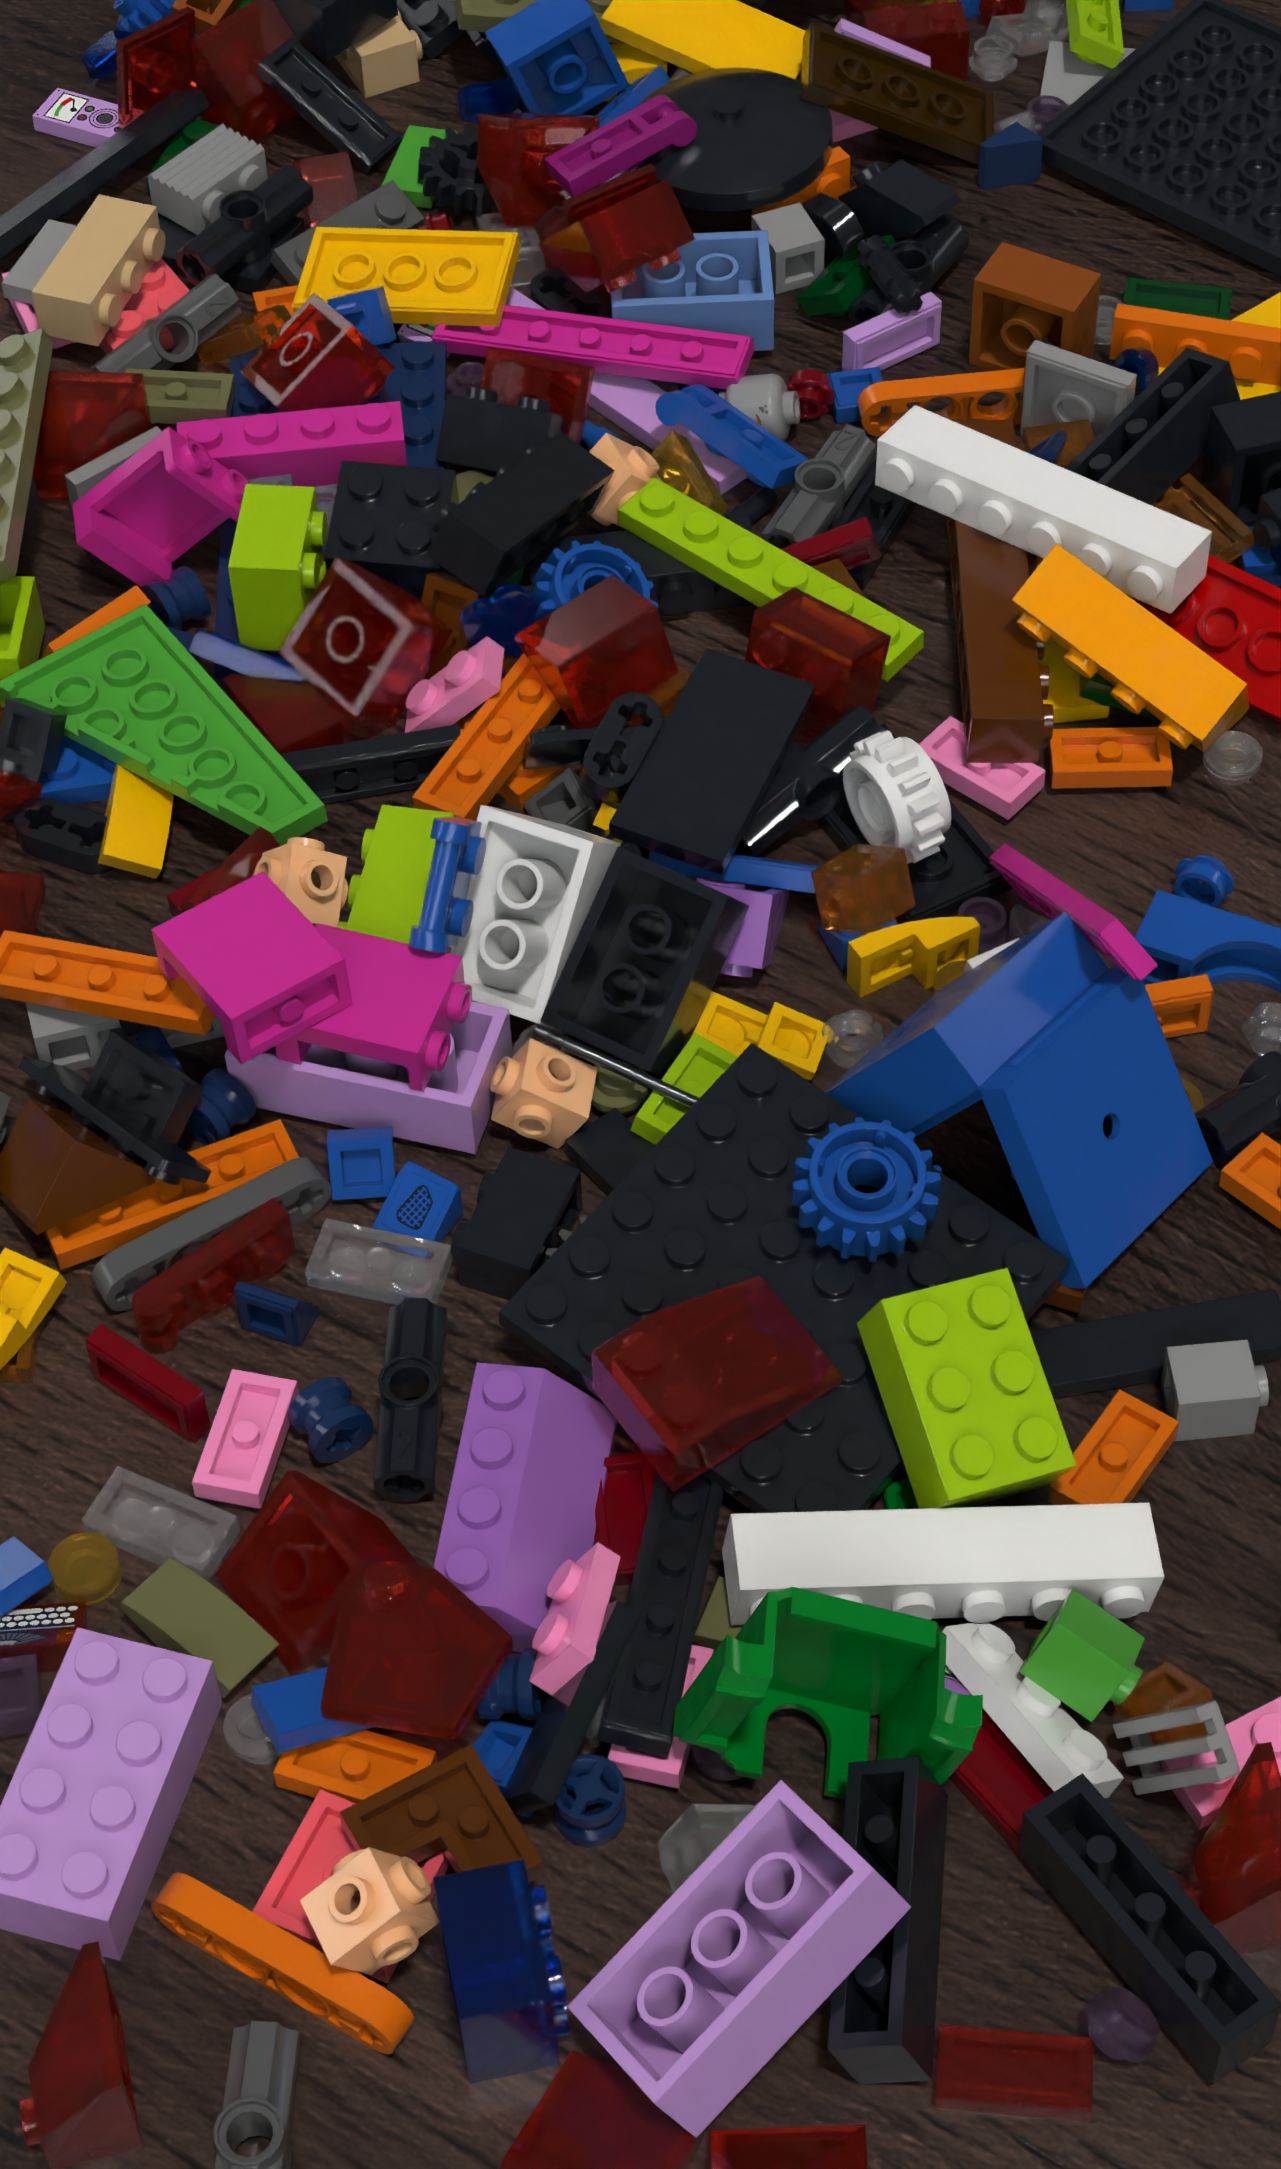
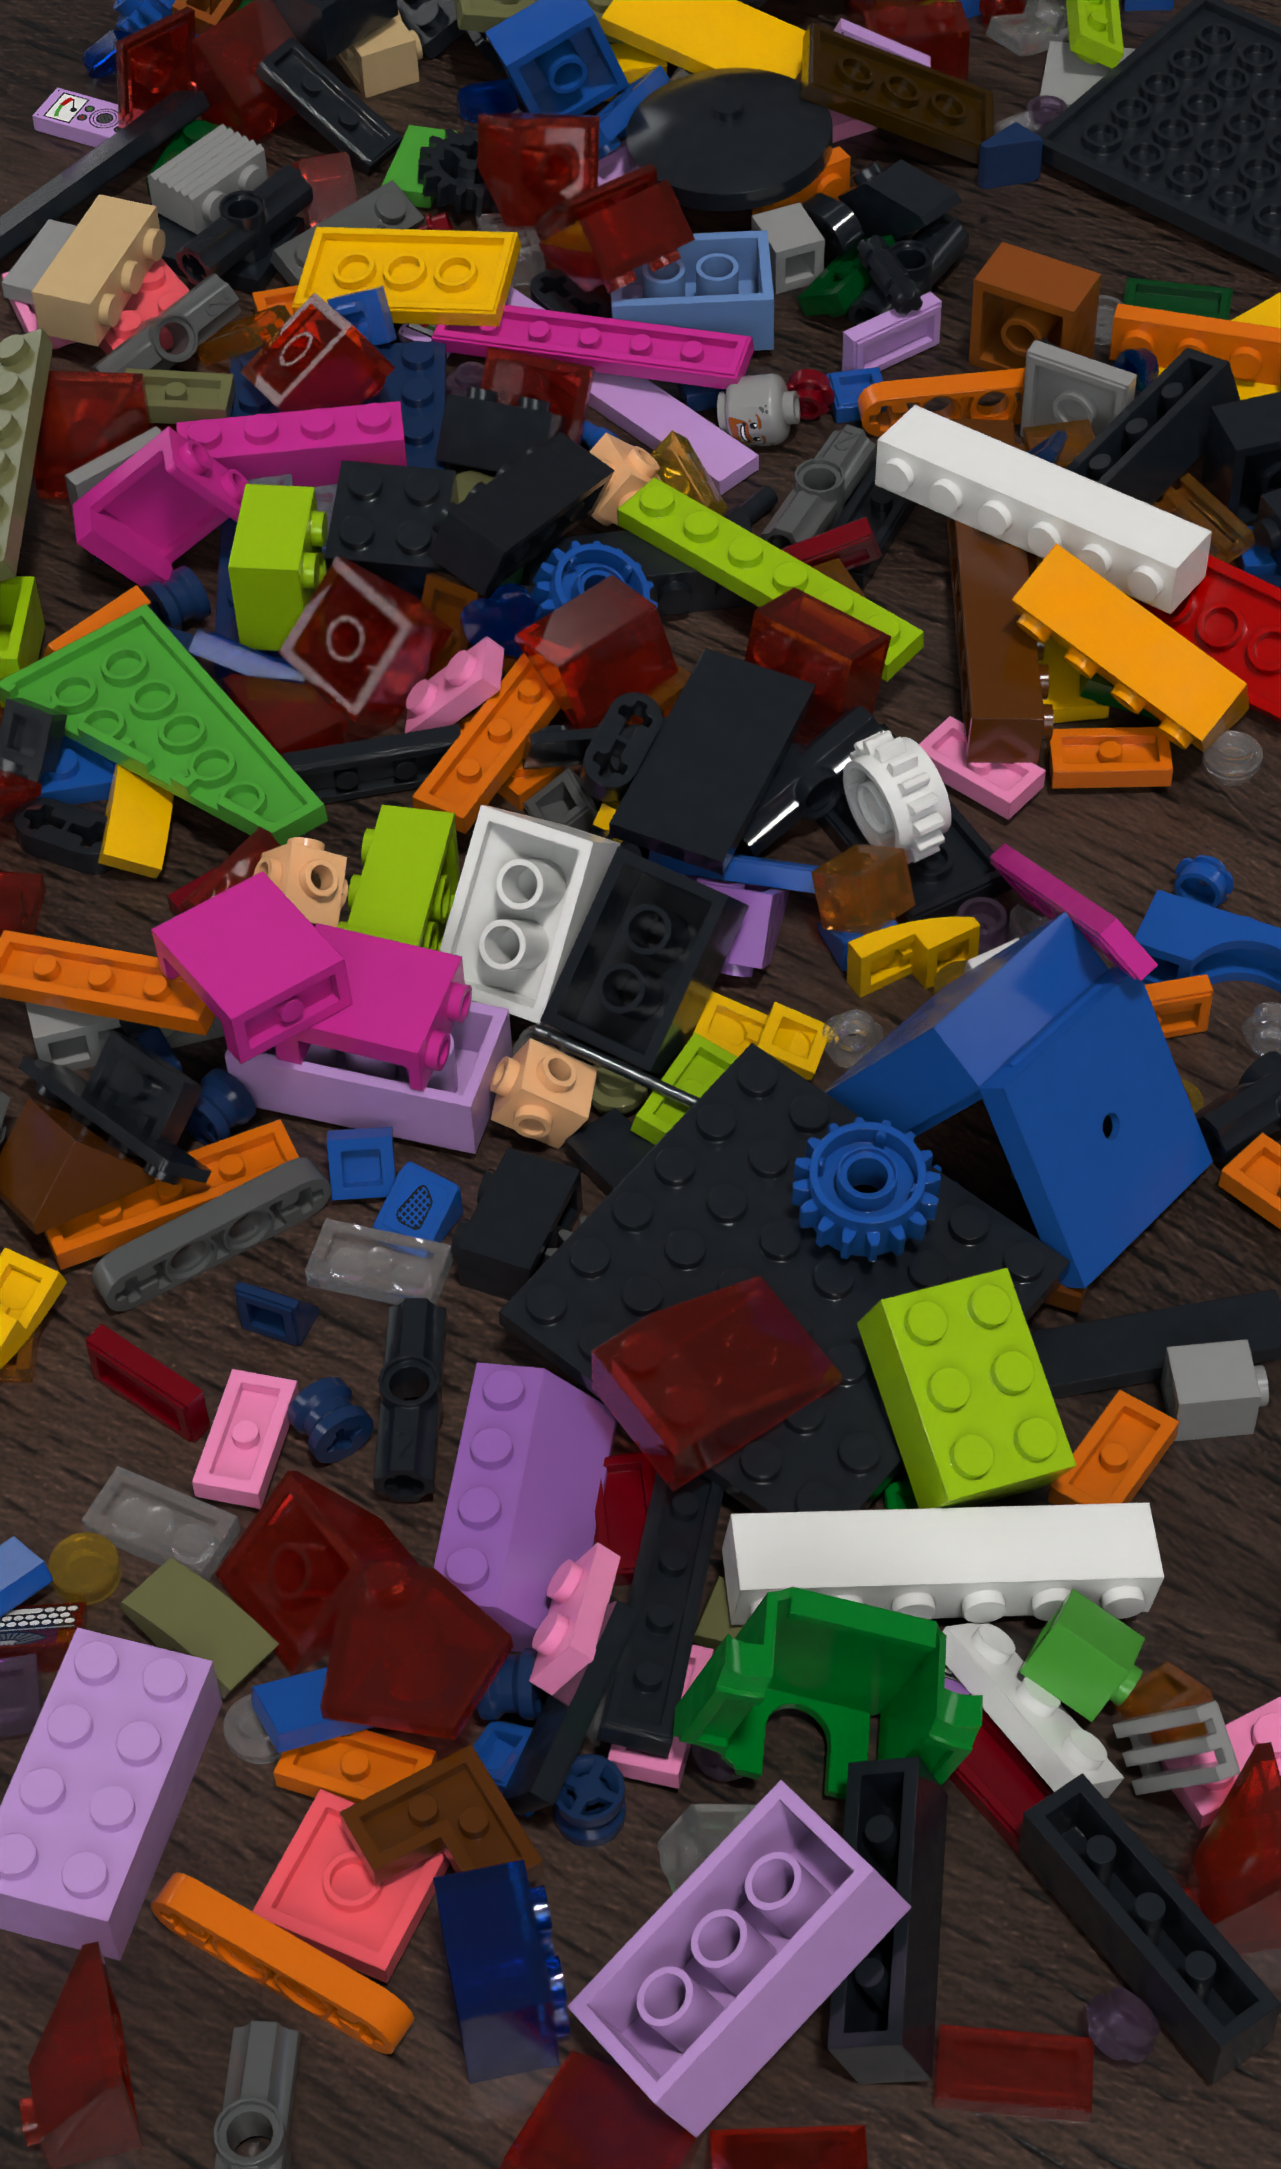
(209, 1275): clear red plate -> none
(371, 1910): light nougat brick -> none
(445, 907): blue plate -> none
(620, 145): magenta plate -> none
(731, 434): blue plate -> none
(993, 58): clear plate -> none

